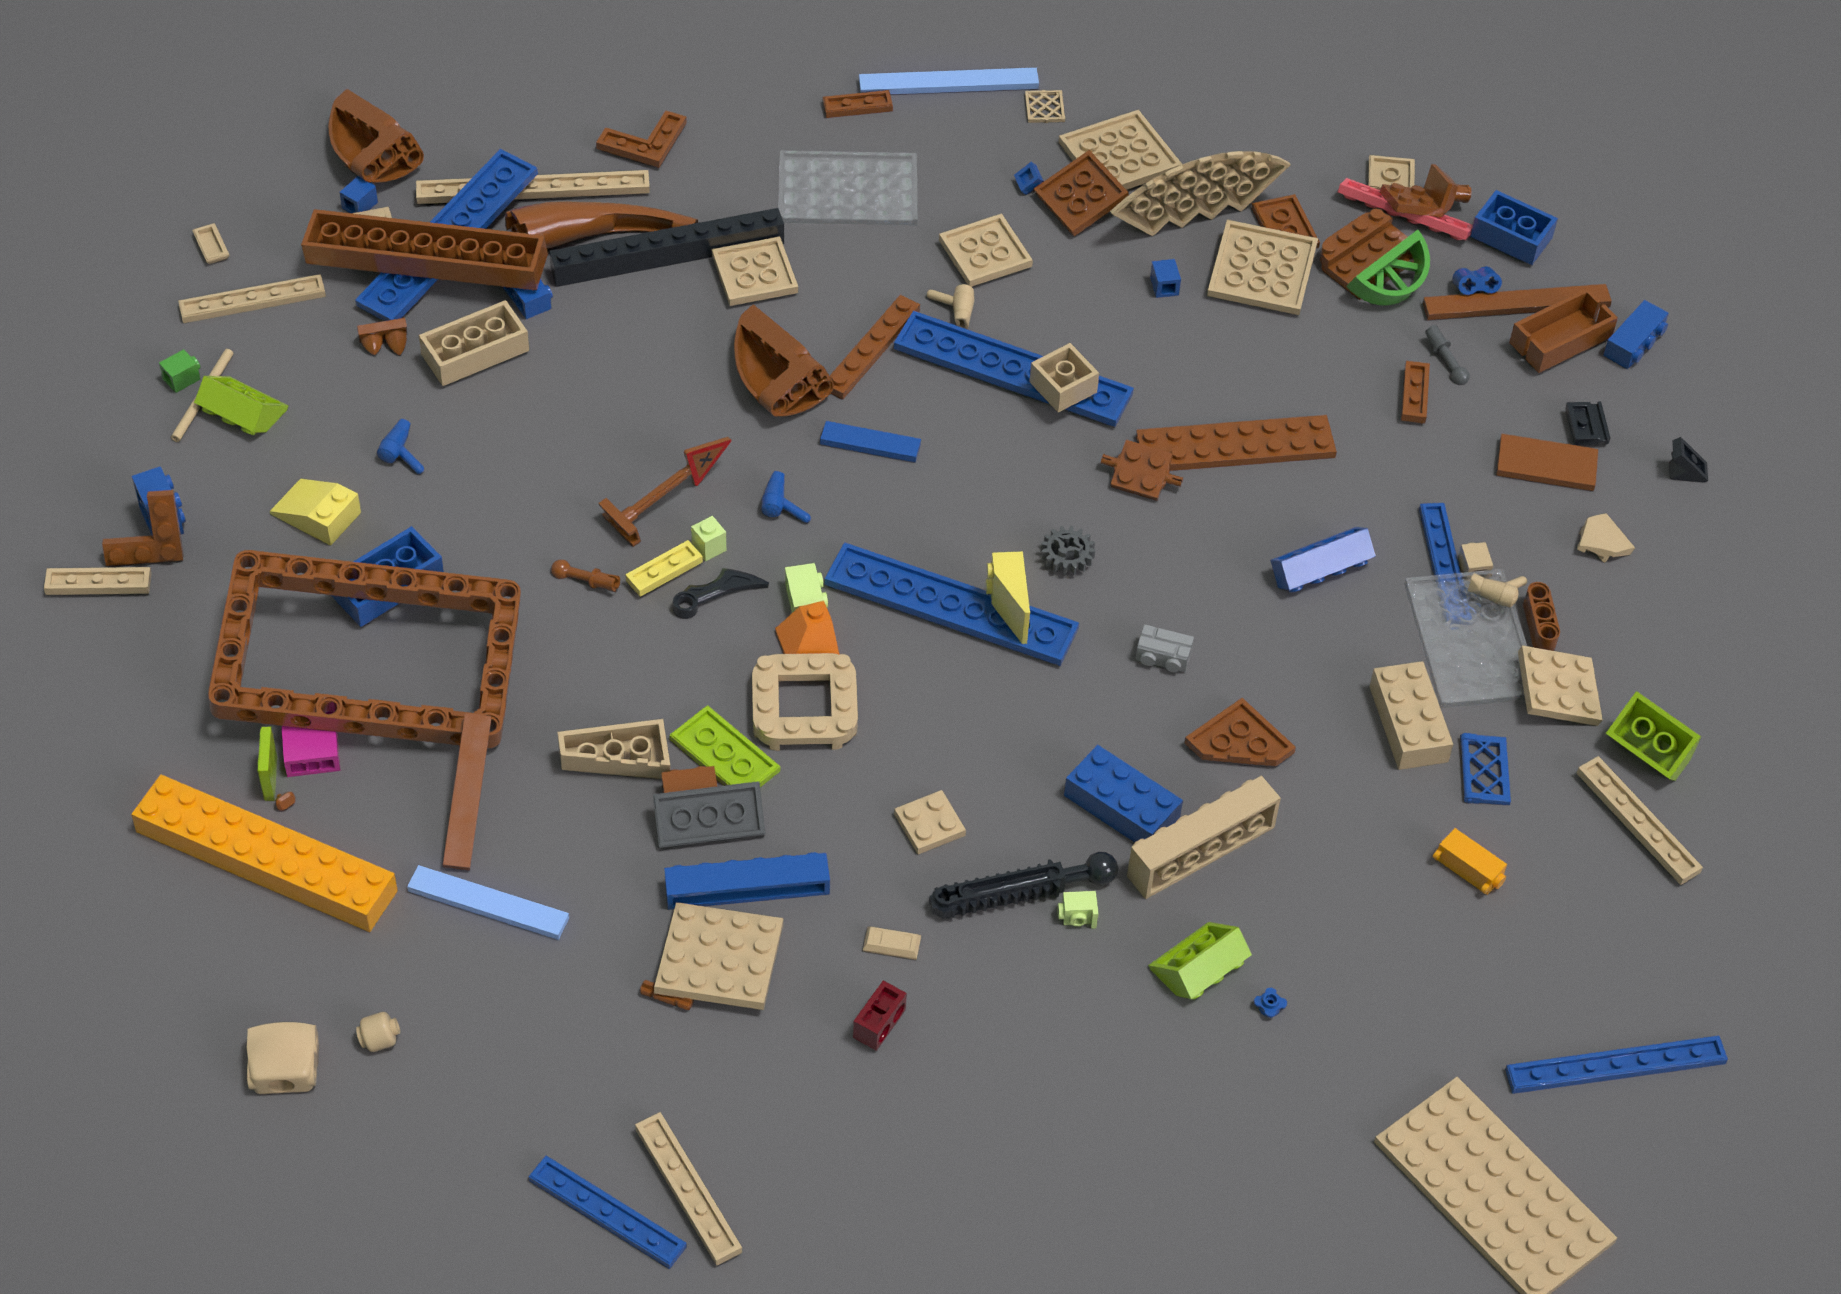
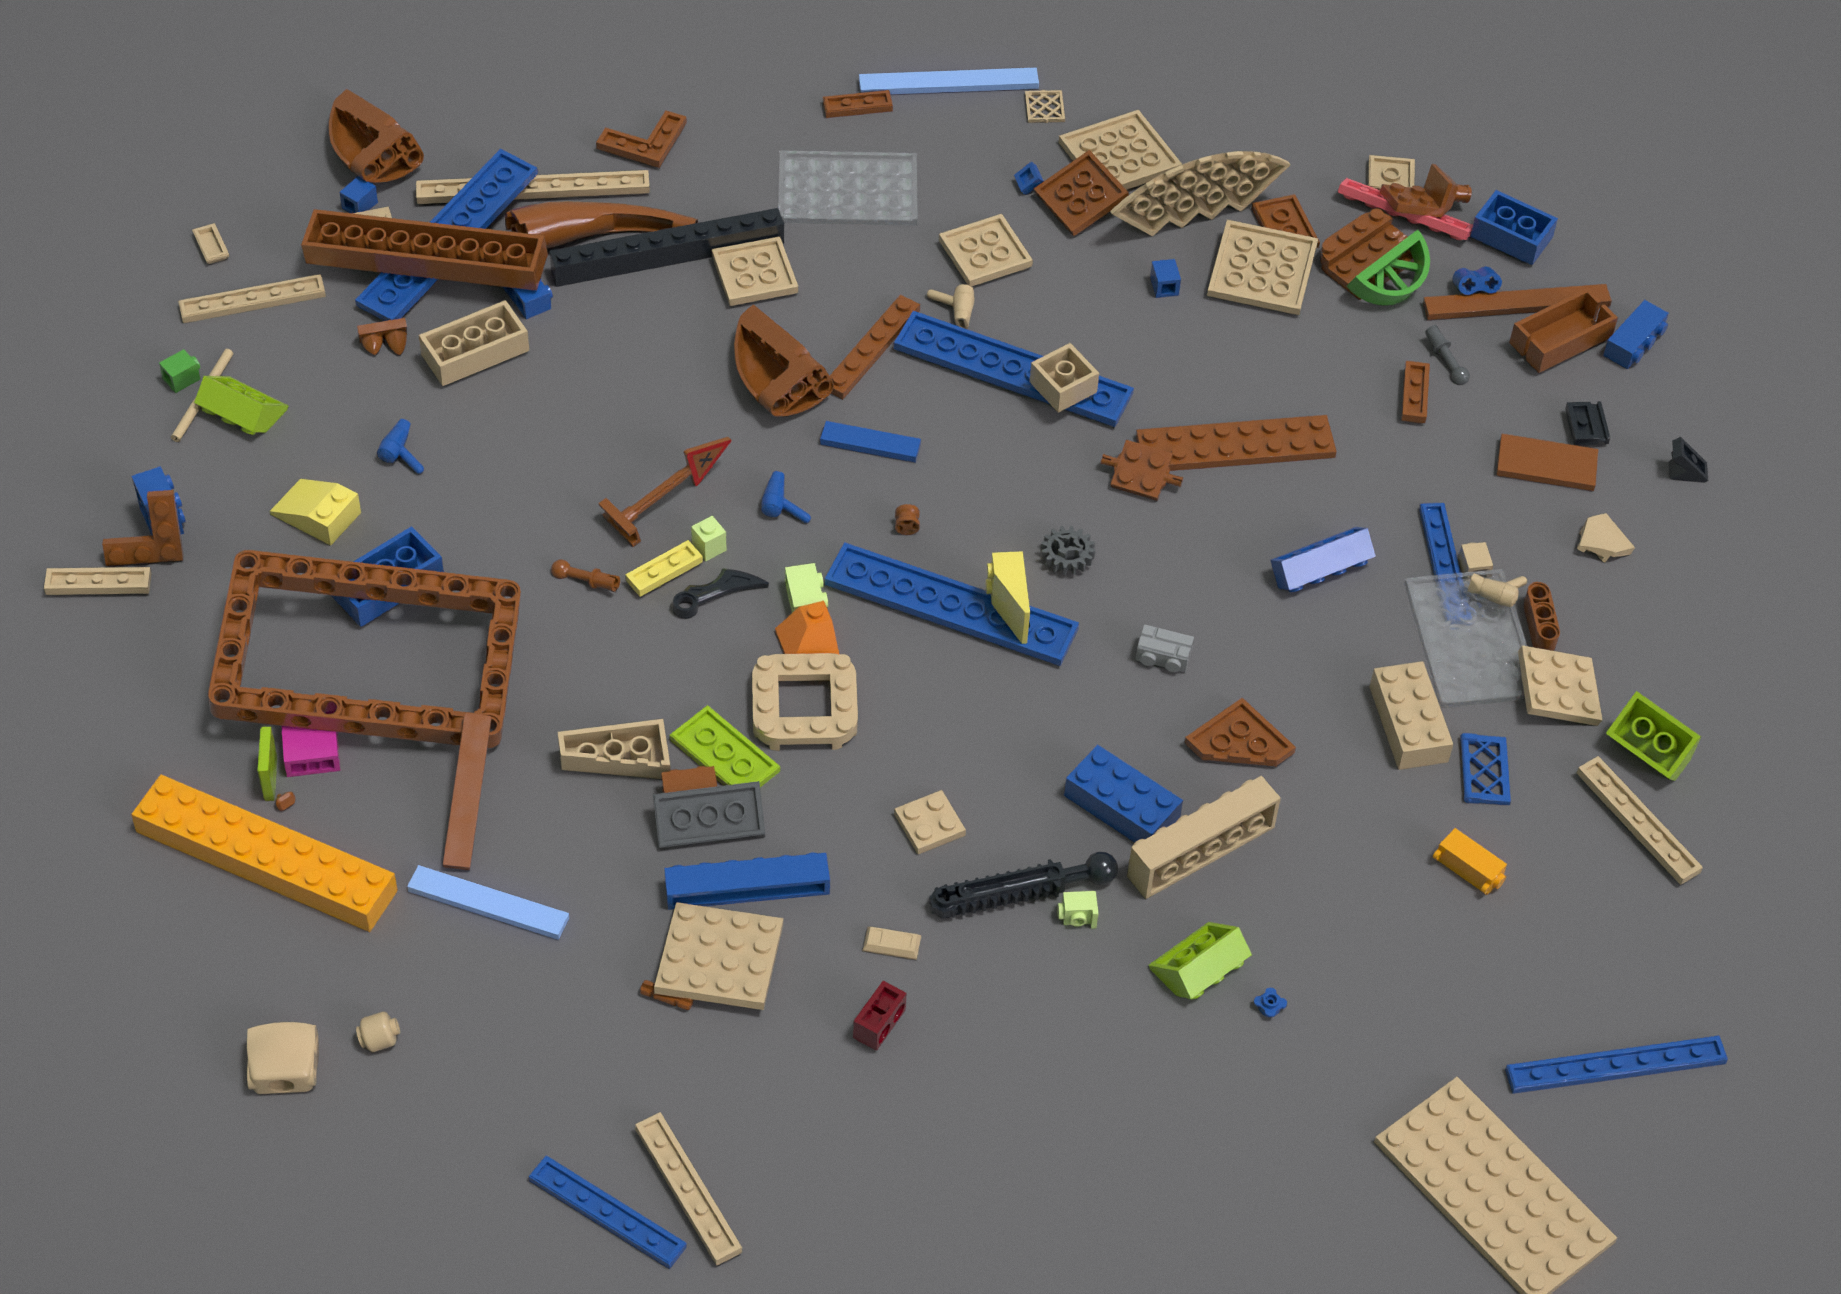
(907, 519): none -> dark orange wheel

